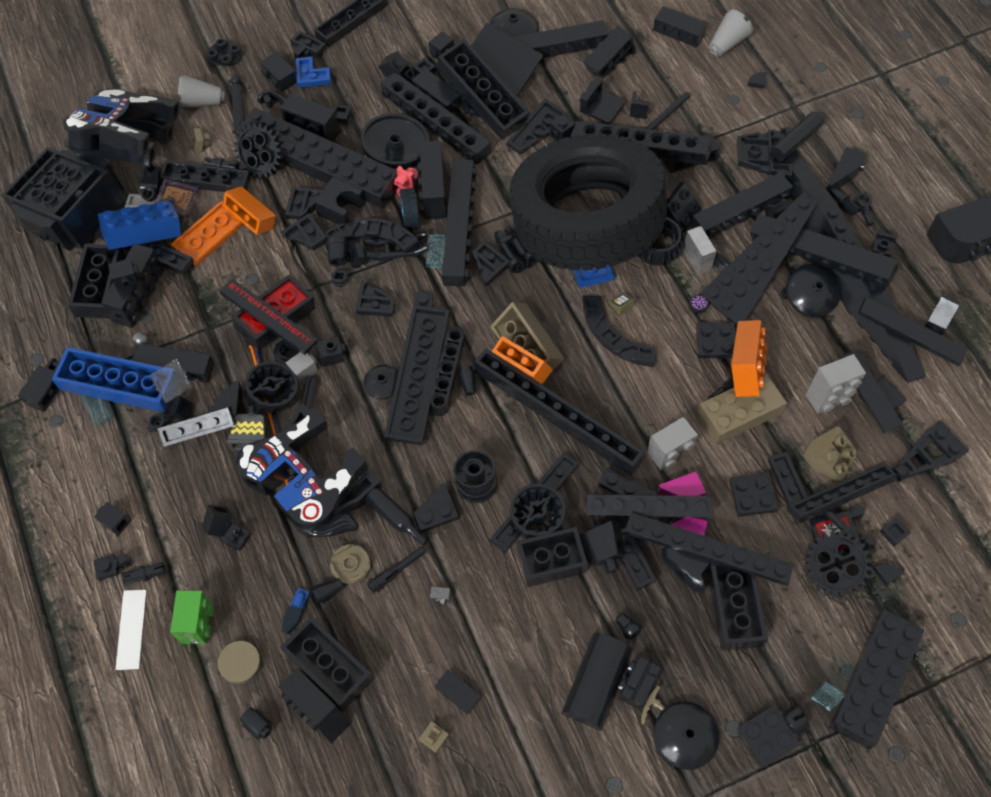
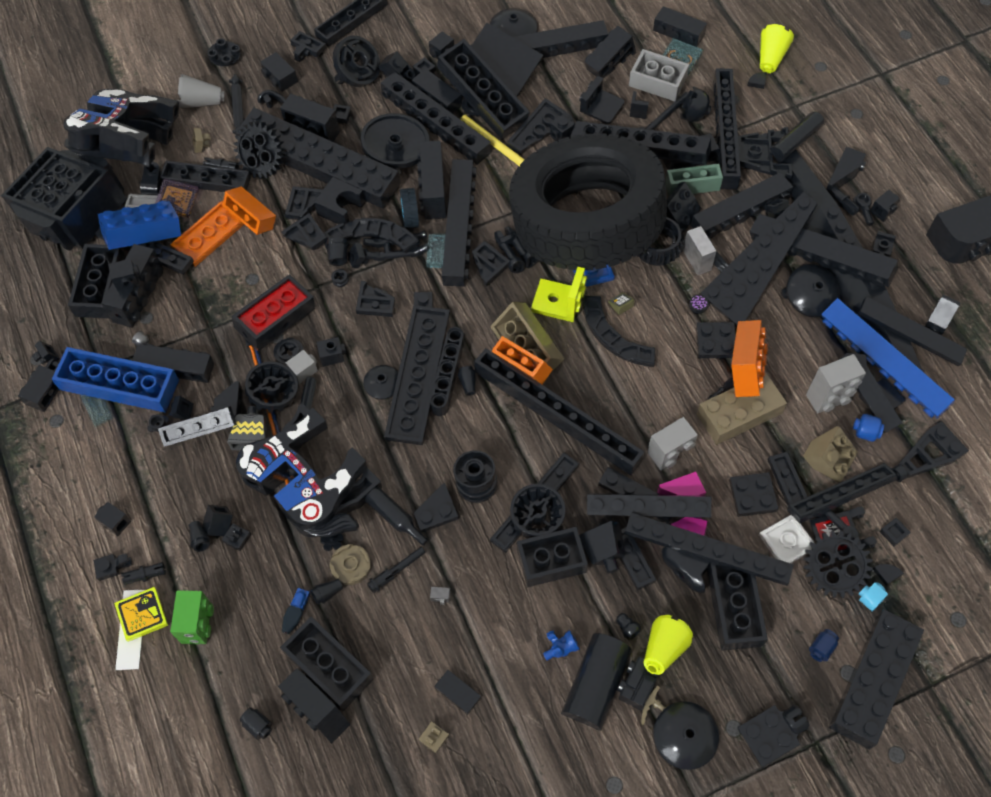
(44, 353): none -> black tile
(141, 614): none -> tile
(148, 194): black hinge -> none
(170, 380): clear piece -> none
(198, 538): none -> black cone
(239, 662): dark tan tile -> none
(268, 316): black tile -> none
(311, 77): blue plate -> none
(333, 541): none -> black plant
(346, 65): none -> black piece
(406, 178): coral hips -> none
(494, 141): none -> light yellow piece
(562, 646): none -> blue piece
(568, 297): none -> neon yellow bracket
(658, 75): none -> light grey brick
(666, 643): none -> neon yellow cone
(683, 52): none -> clear light blue tile
(696, 105): none -> black cylinder
(698, 178): none -> sand green brick
(726, 128): none -> black brick
(730, 32): light grey cone -> none
(773, 46): none -> neon yellow cone
(786, 540): none -> white tile
(824, 645): none -> dark blue brick
(827, 696): clear light blue tile -> none
(868, 427): none -> blue head
(872, 596): none -> medium azure plate
(885, 205): none -> black brick
(888, 359): none -> blue brick

